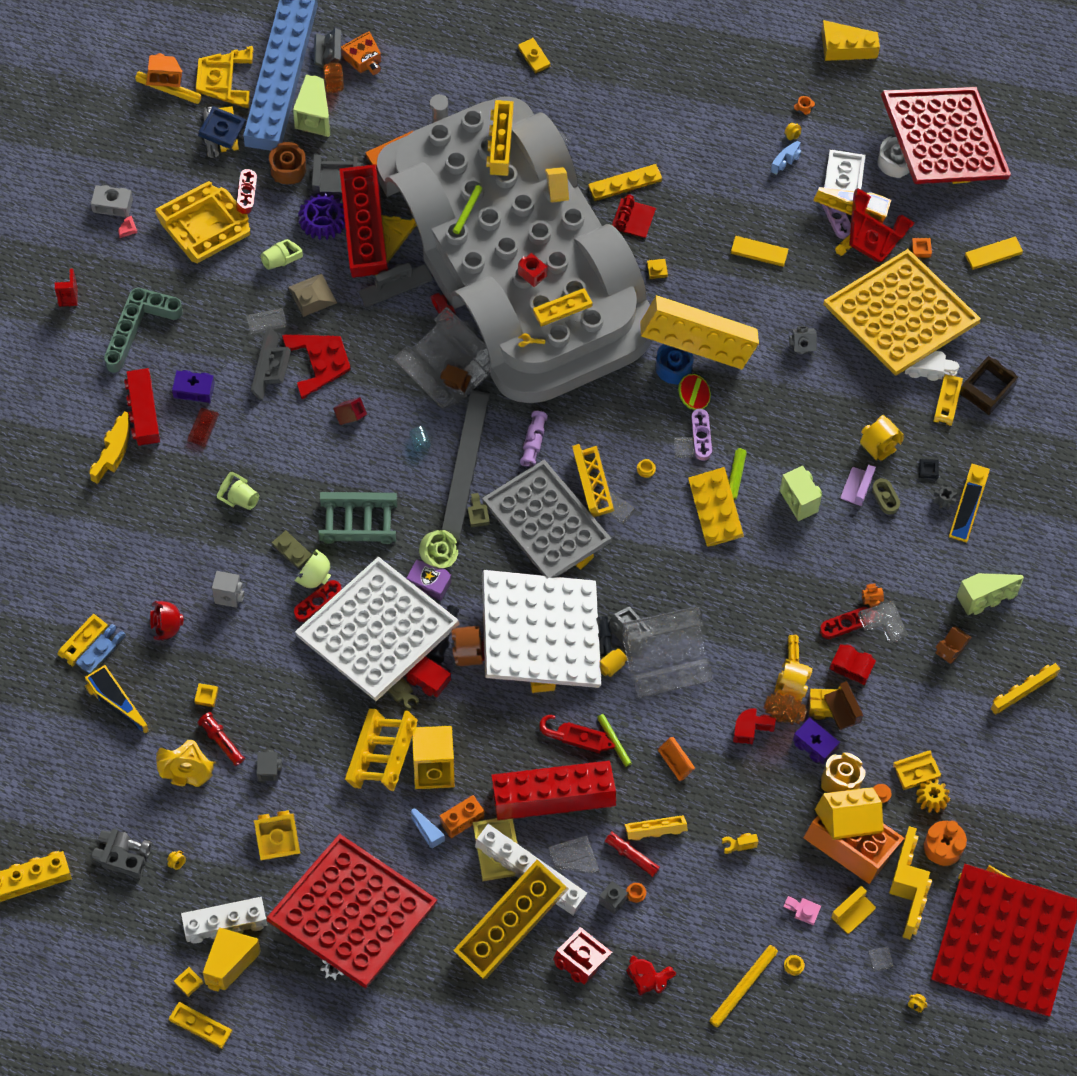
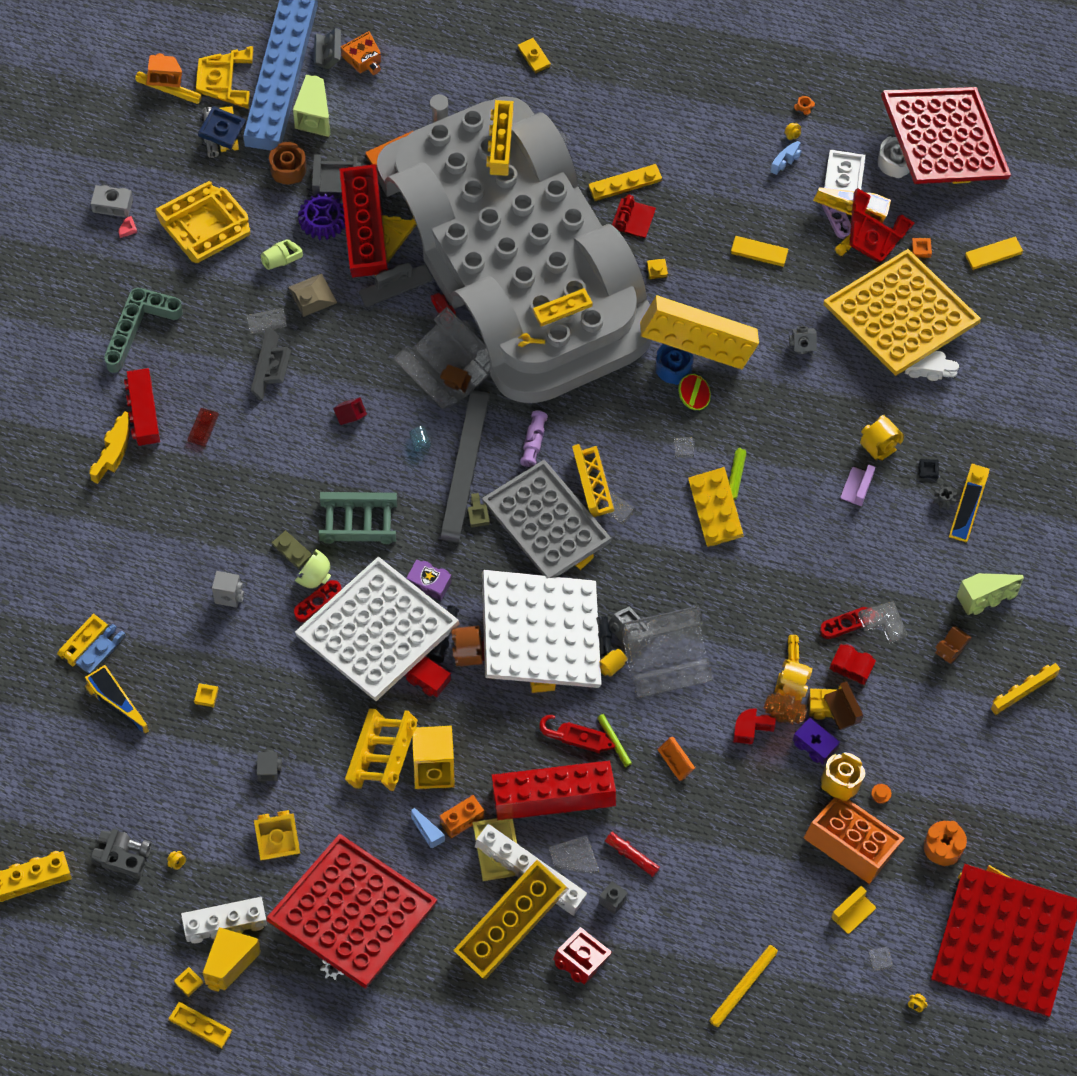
(67, 291): red panel -> none
(167, 618): red cylinder -> none
(184, 765): yellow piece -> none
(193, 386): dark purple brick -> none
(217, 730): red pin -> none
(239, 493): yellowish green piece -> none
(248, 186): beam -> none
(326, 358): red wing -> none
(333, 77): clear orange gear -> none
(402, 691): olive plate -> none
(438, 549): yellowish green cylinder -> none
(465, 213): lime bar -> none
(534, 276): red brick -> none
(557, 184): yellow slope -> none
(636, 892): orange plate -> none
(645, 976): red animal -> none
(646, 468): yellow plate -> none
(656, 827): yellow plate -> none
(705, 427): lavender beam -> none
(744, 842): yellow plate -> none
(794, 965): yellow plate -> none
(801, 493): yellowish green brick -> none
(805, 911): bright pink plate -> none
(848, 42): yellow wedge -> none
(851, 813): yellow slope -> none
(872, 595): orange gear -> none
(886, 497): olive plate -> none
(911, 883): yellow bracket -> none
(916, 770): yellow plate -> none
(927, 800): yellow gear -> none
(948, 399): yellow plate -> none
(980, 399): dark brown window -> none

